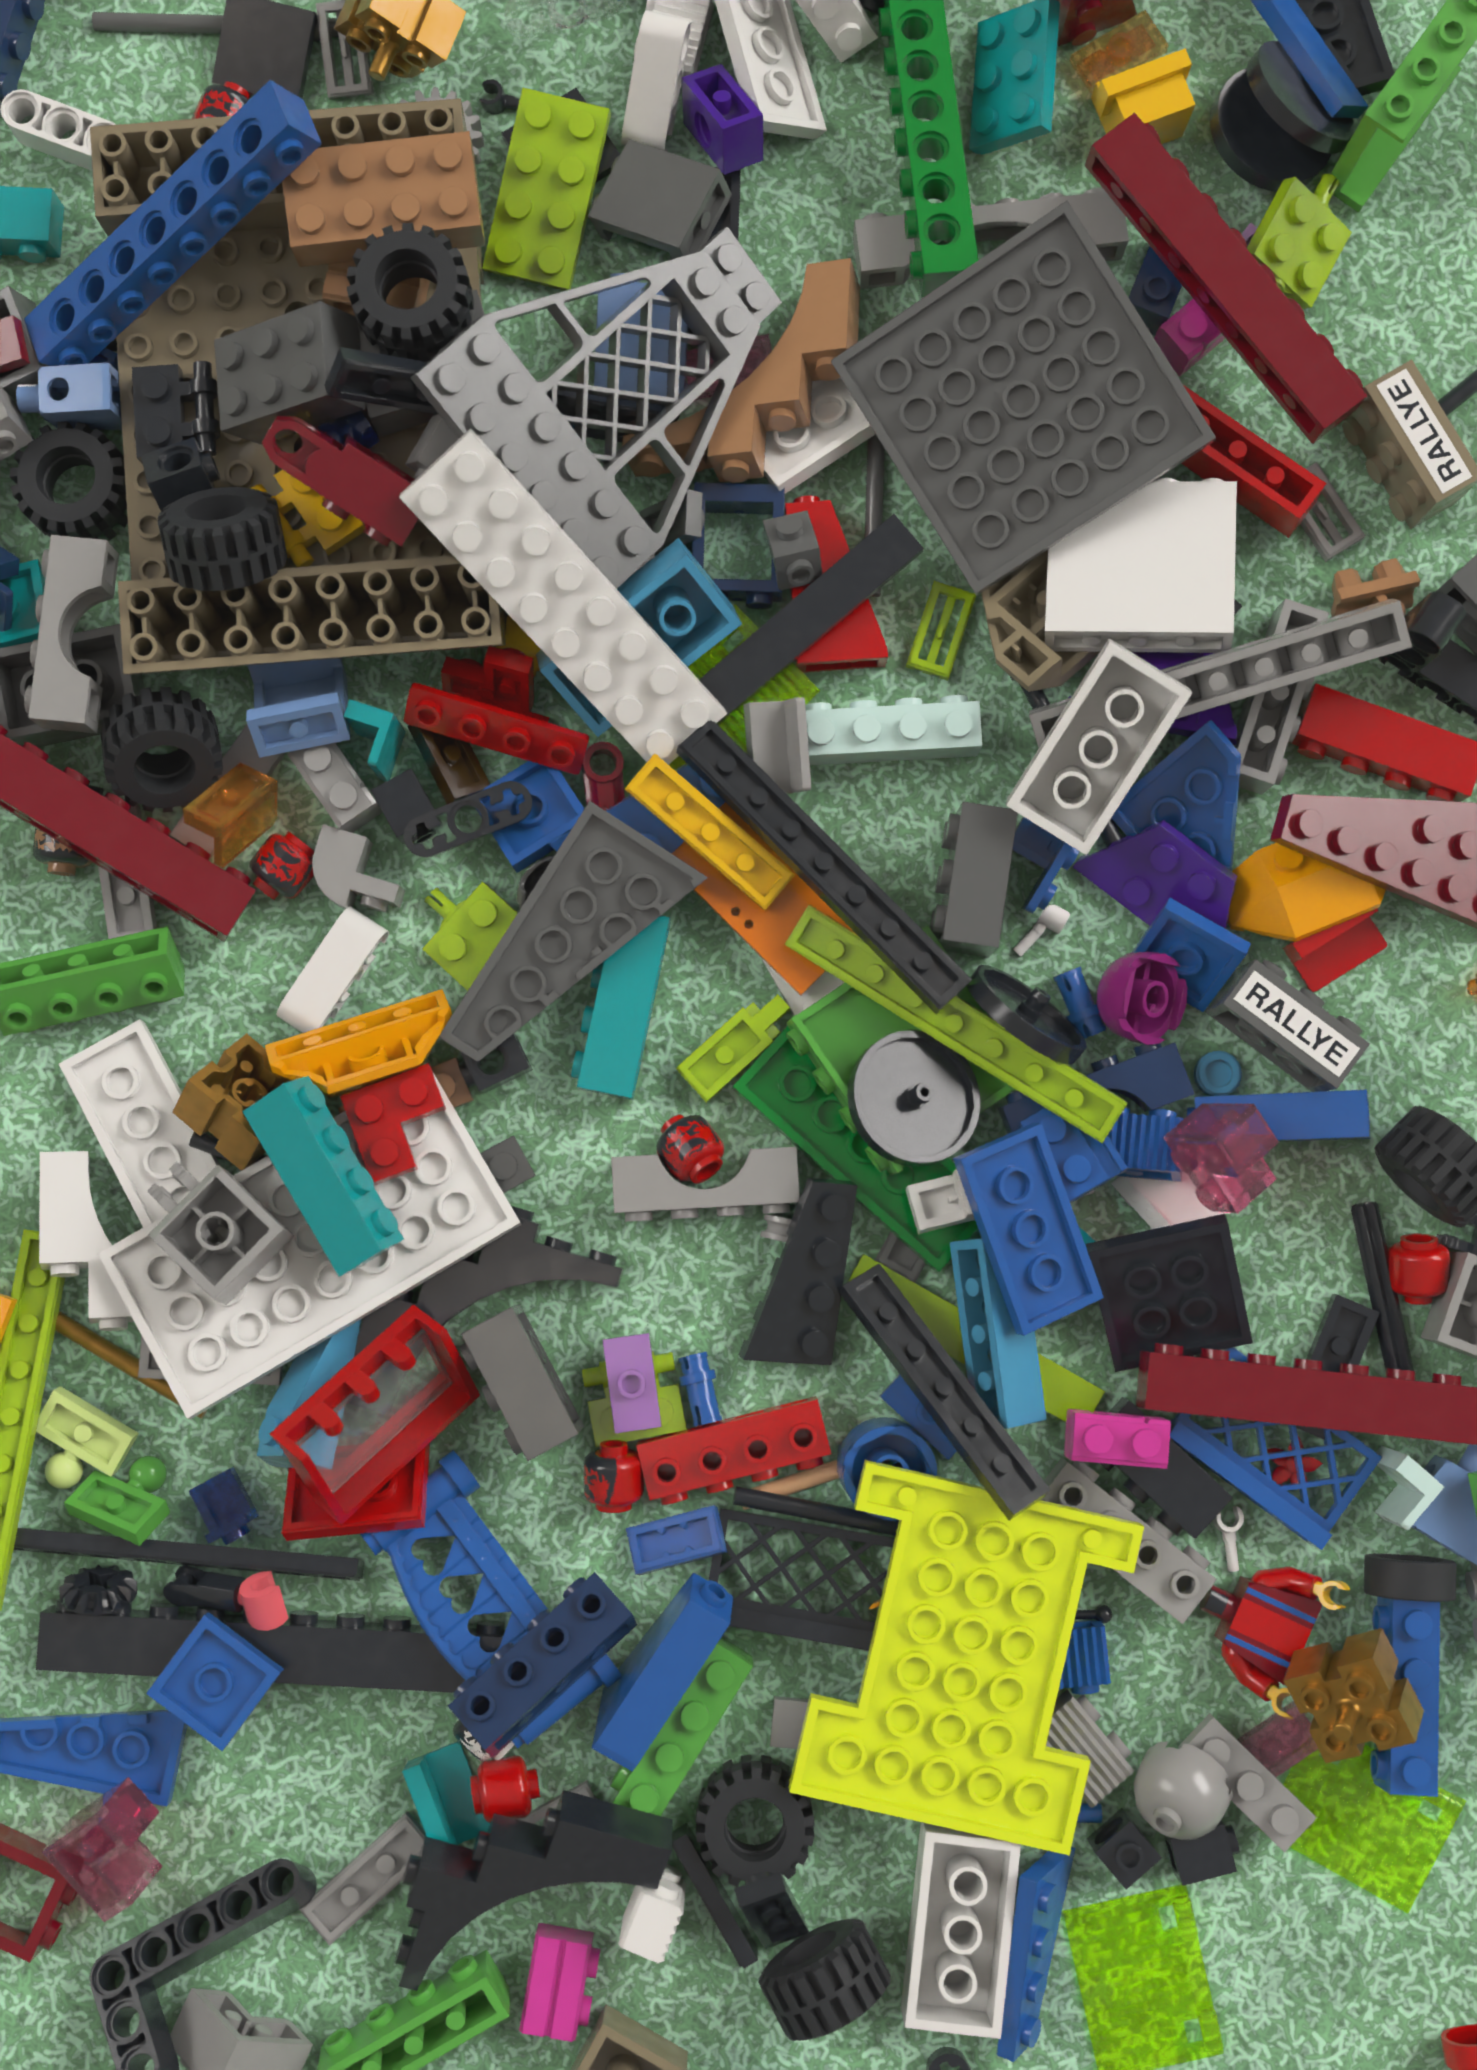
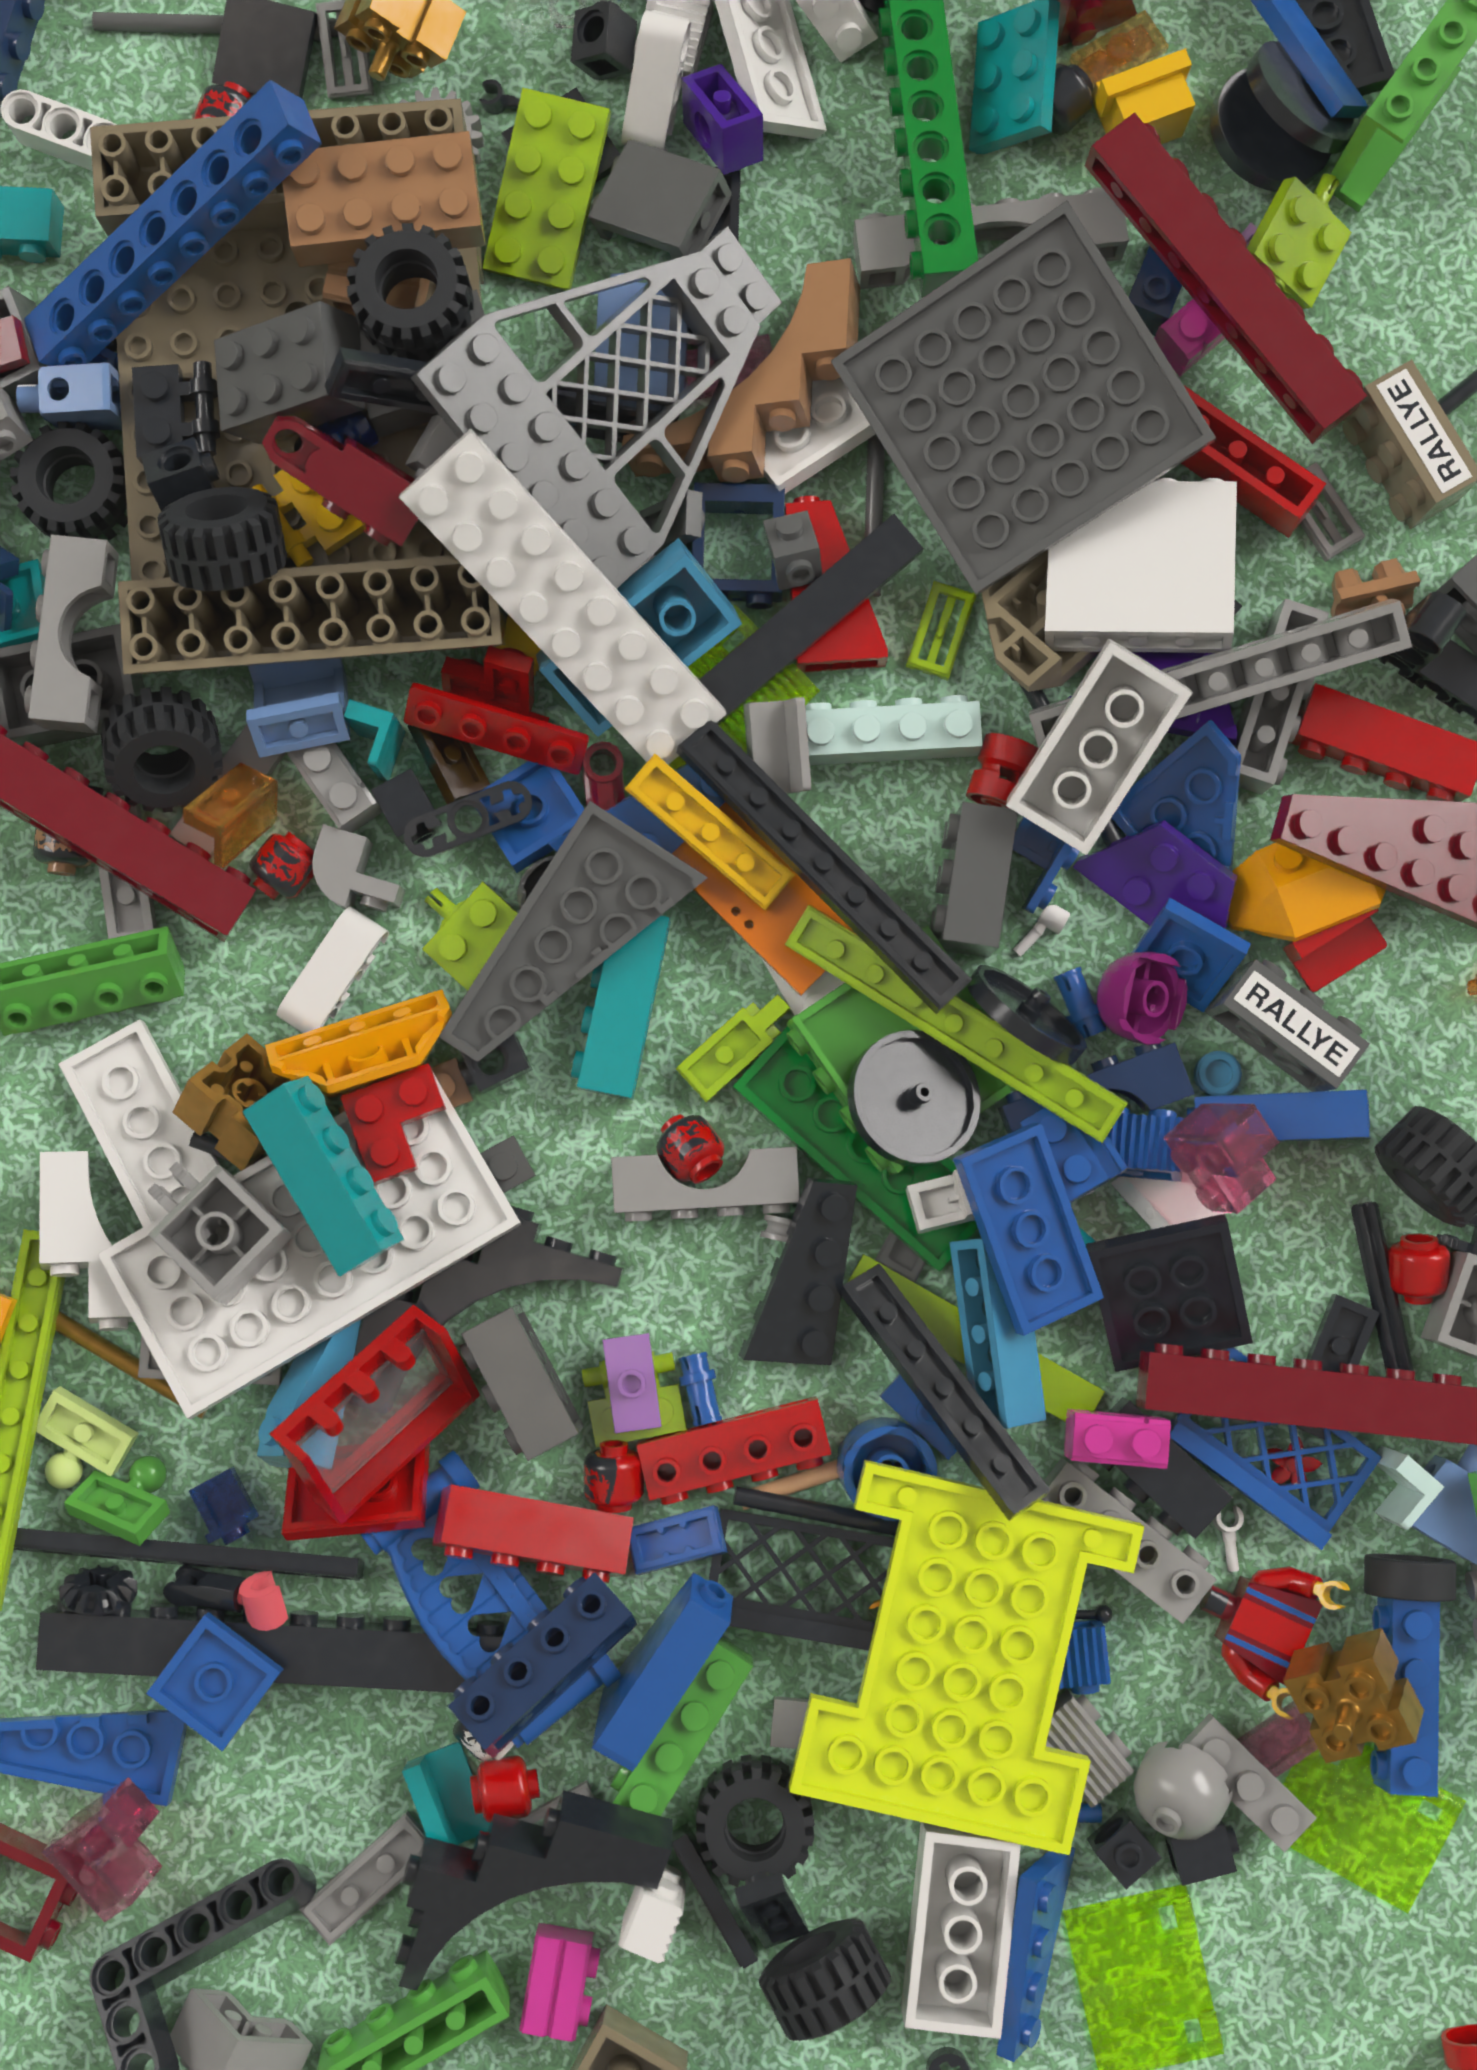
(532, 1532): none -> brick
(603, 40): none -> black brick
(1003, 757): none -> red wheel
(1071, 97): none -> black head

